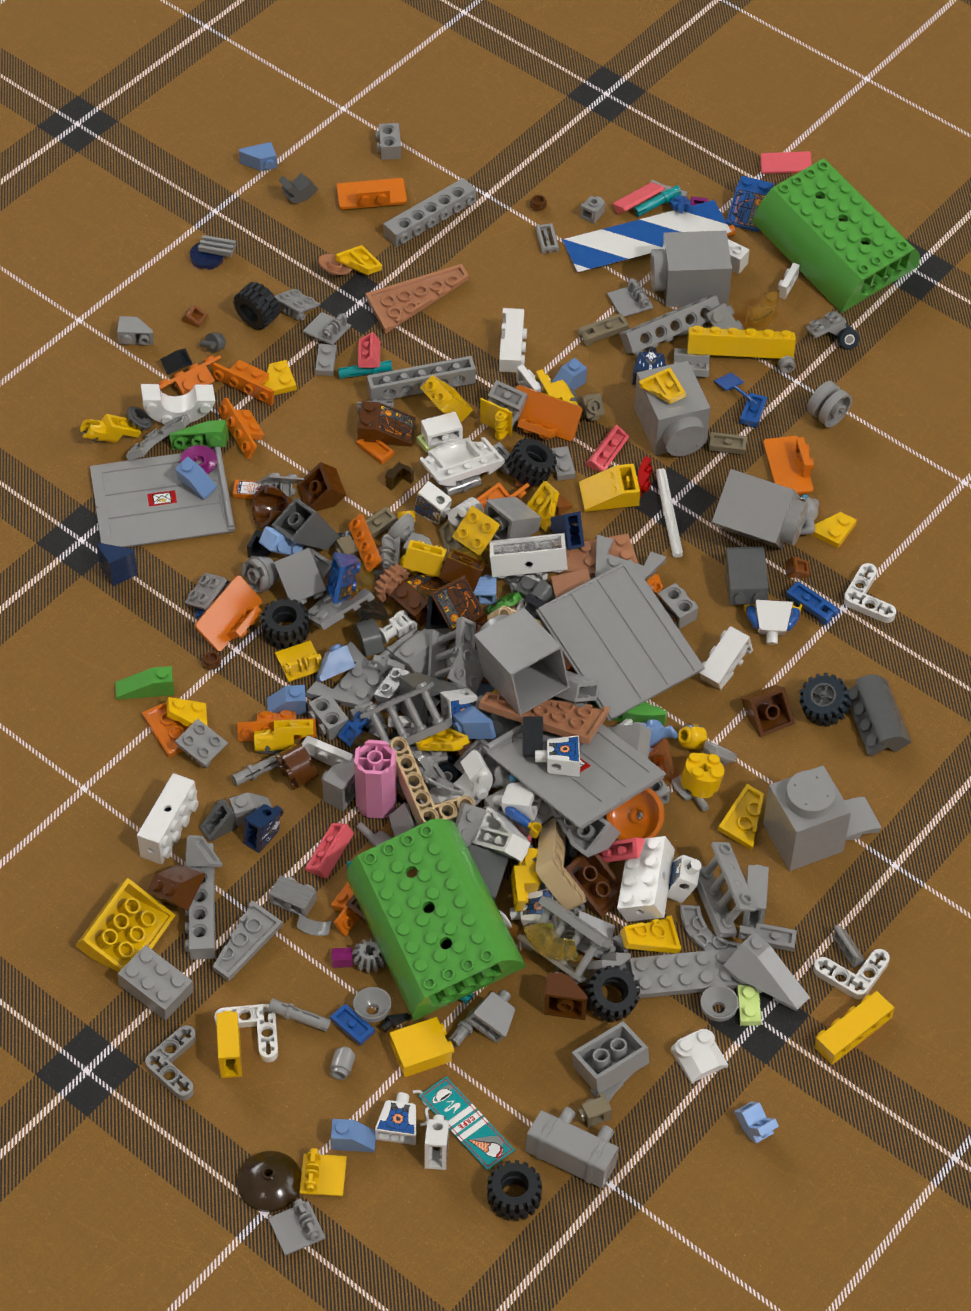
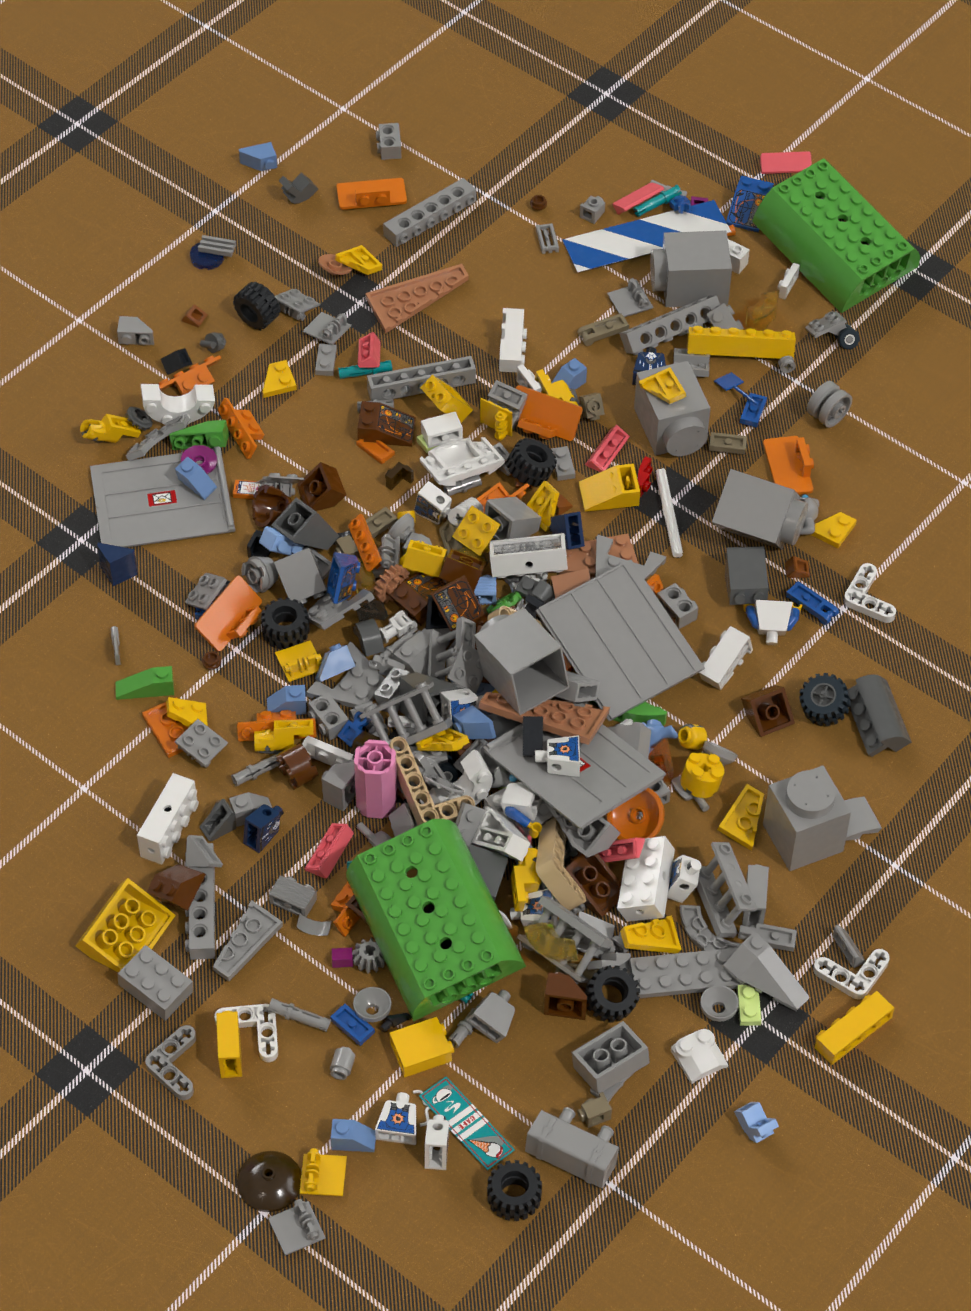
(115, 642): none -> light grey piece
(246, 379): orange bracket -> none

